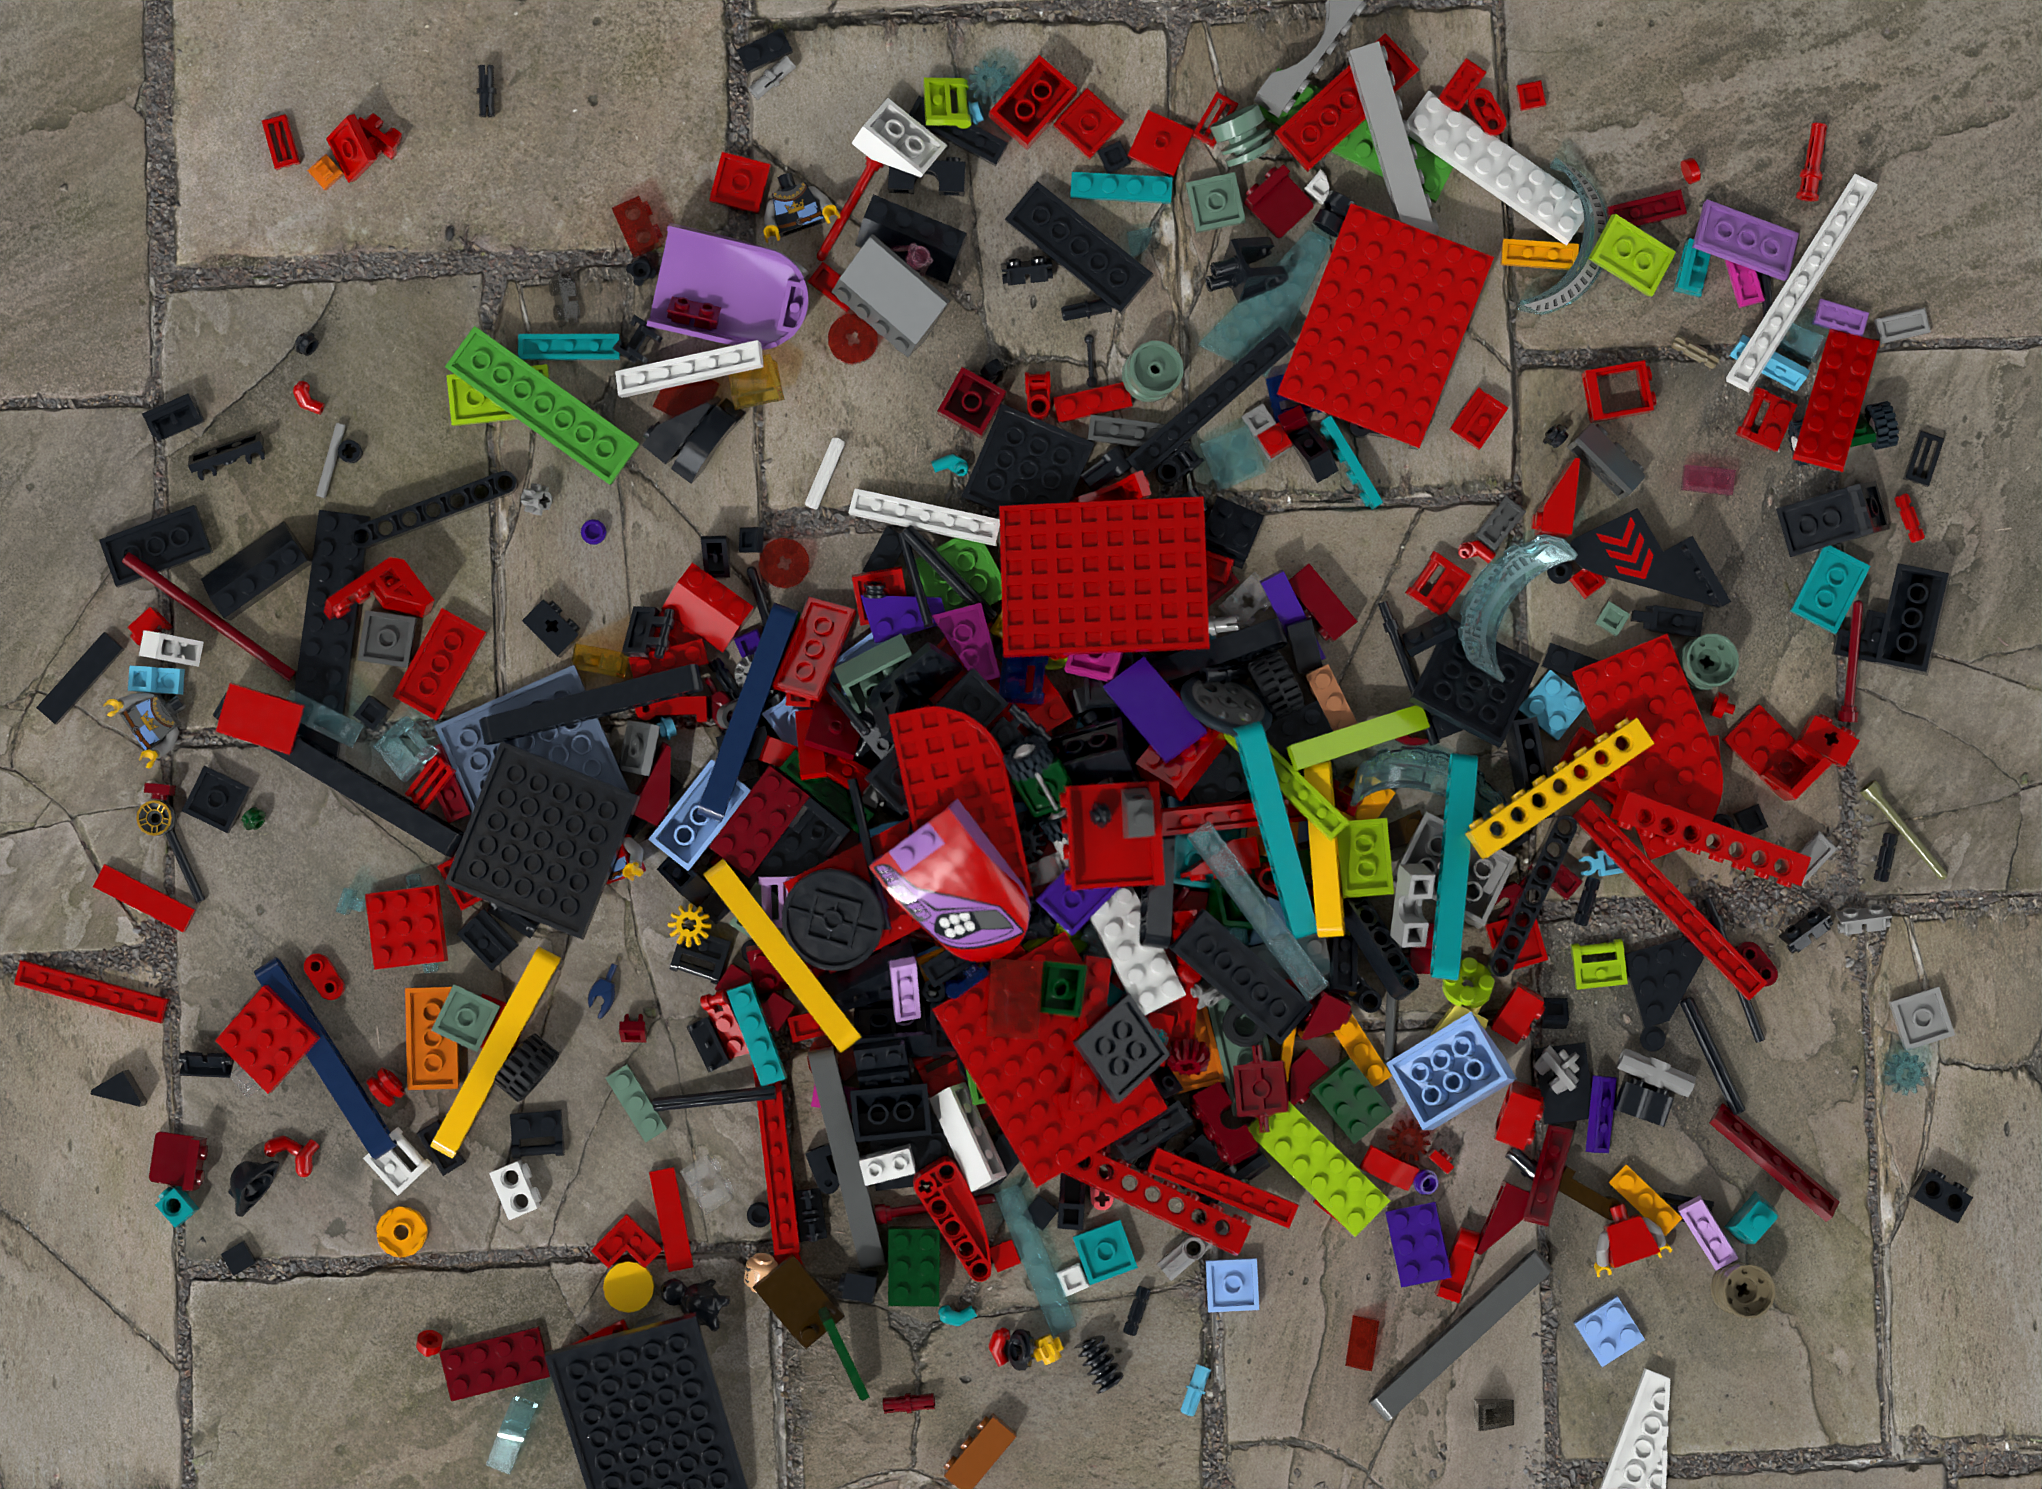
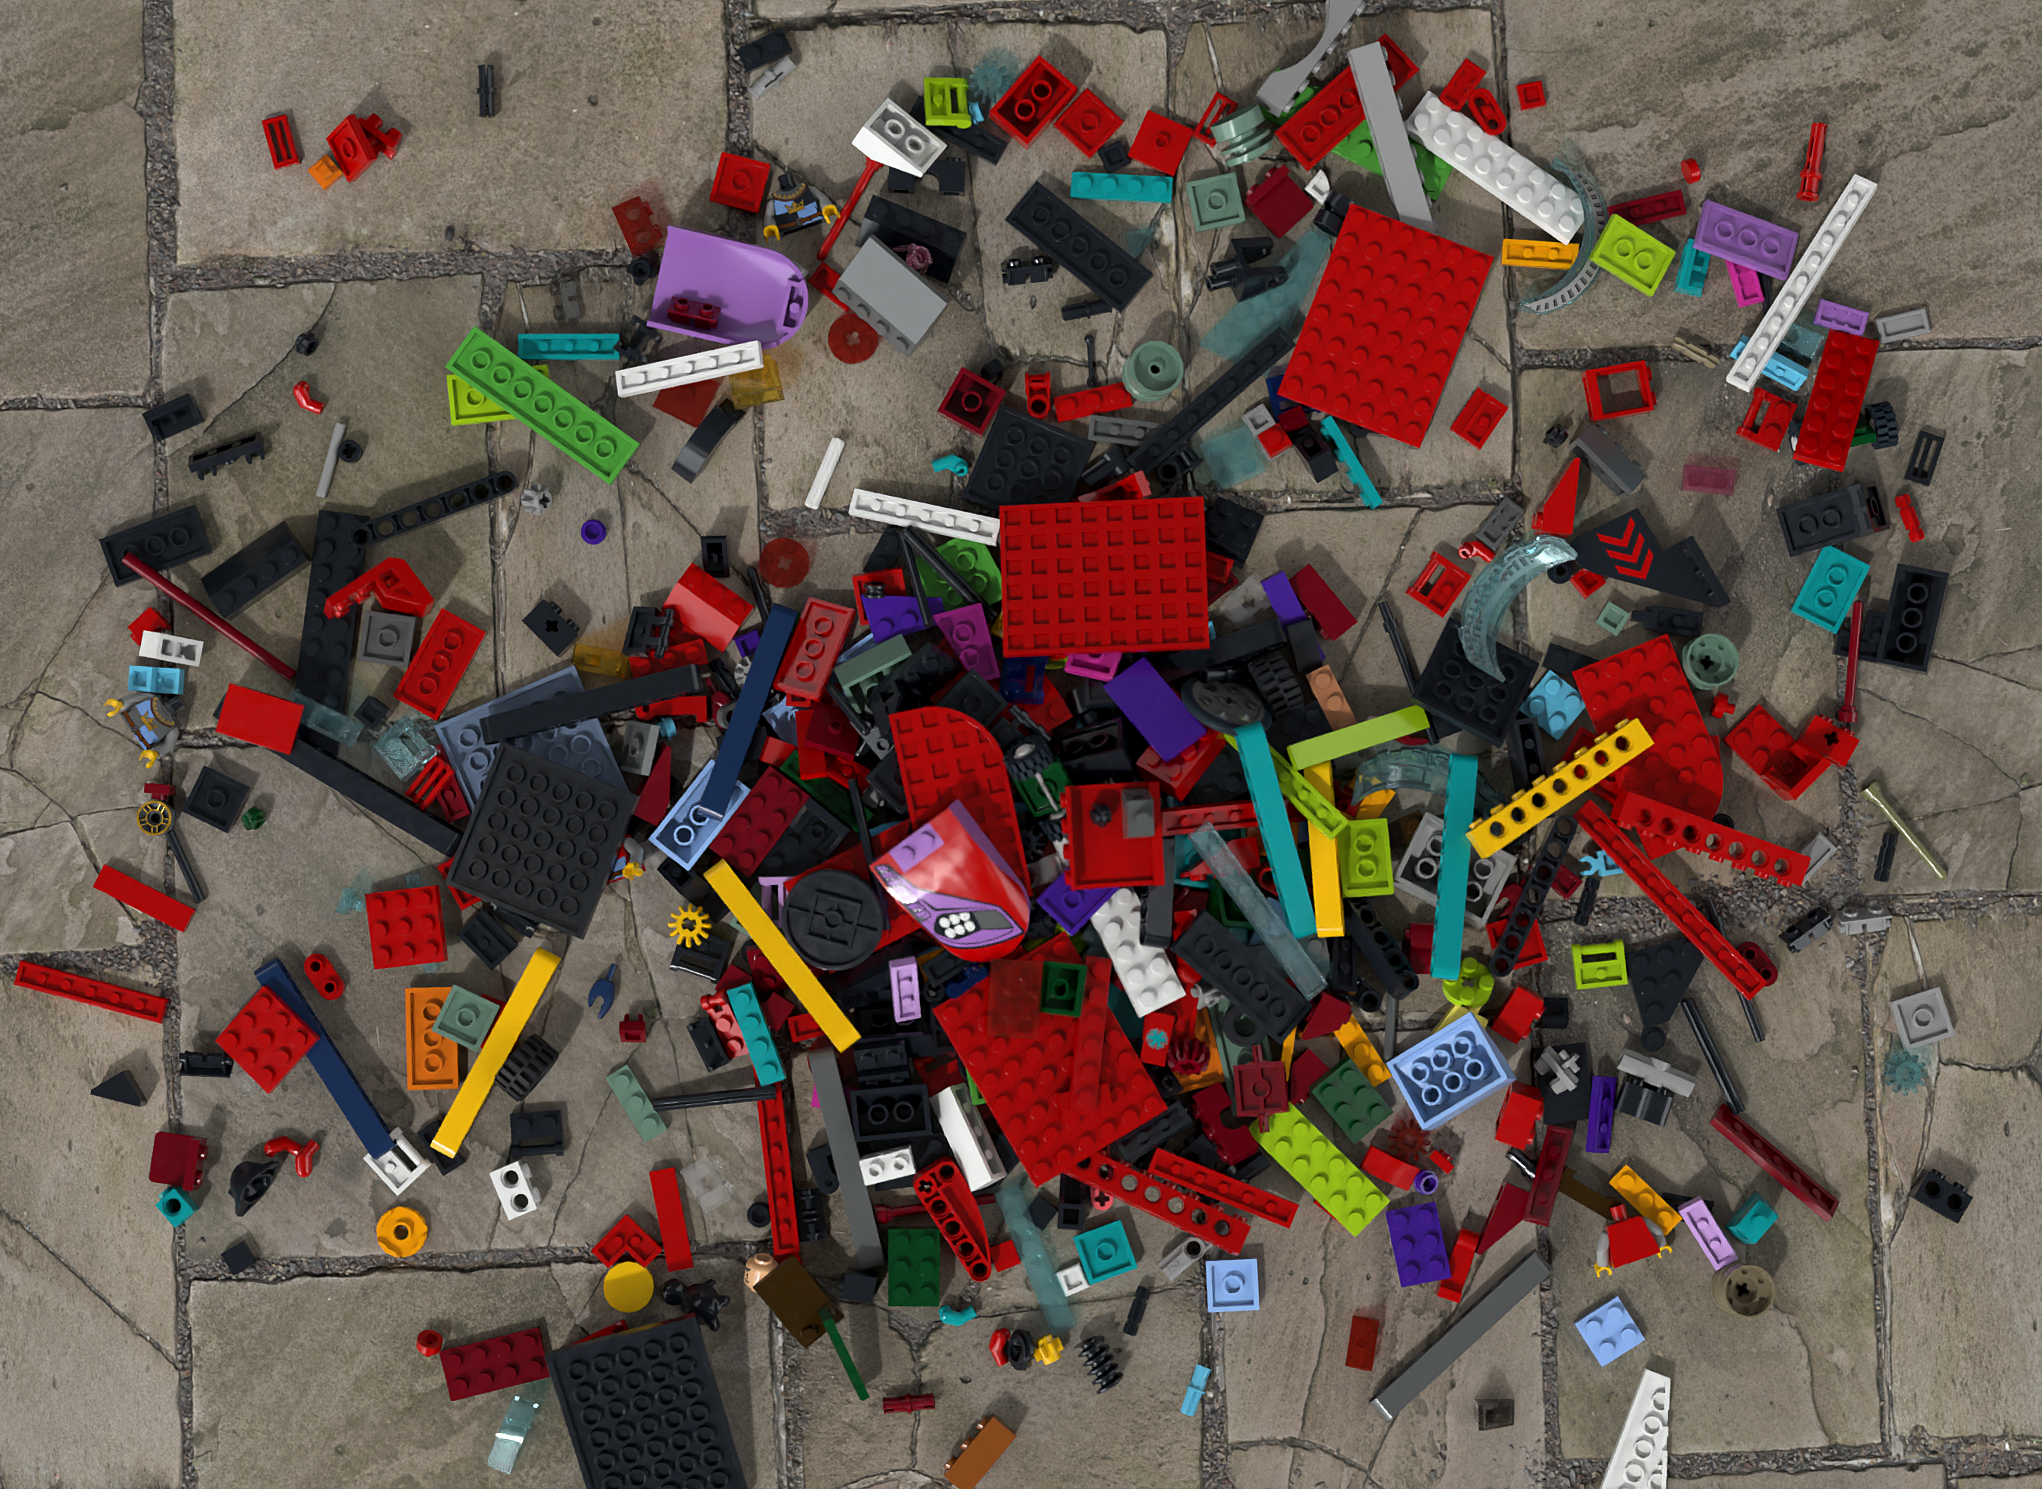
(80, 678): black tile -> none
(386, 1087): red wheel -> none
(669, 437): black slope -> none
(751, 540): black tile -> none
(1121, 1048): black plate -> none
(1222, 624): light grey pin -> none
(1408, 923): light grey arch -> none
(1429, 634): black plate -> none
(1751, 820): black tile -> none

